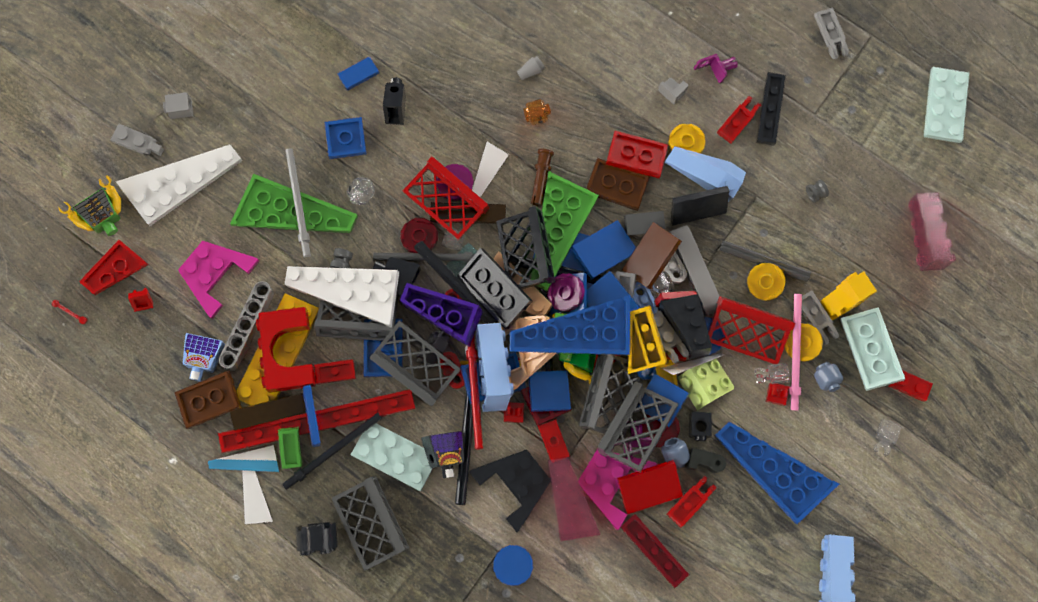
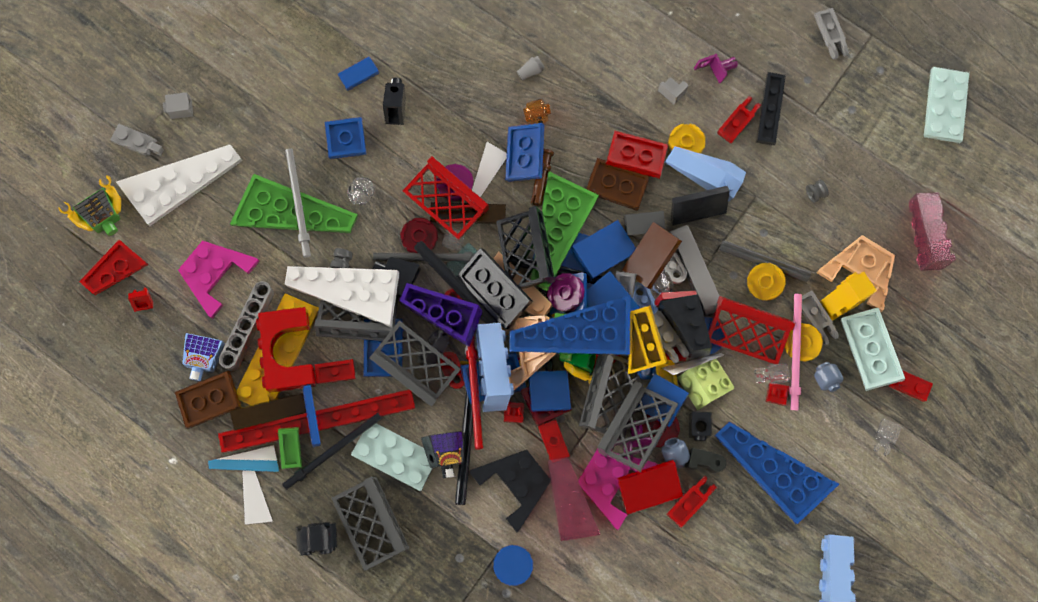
(83, 320): red hinge -> none
(525, 152): none -> blue tile
(654, 551): dark red plate -> none
(866, 257): none -> light nougat wing

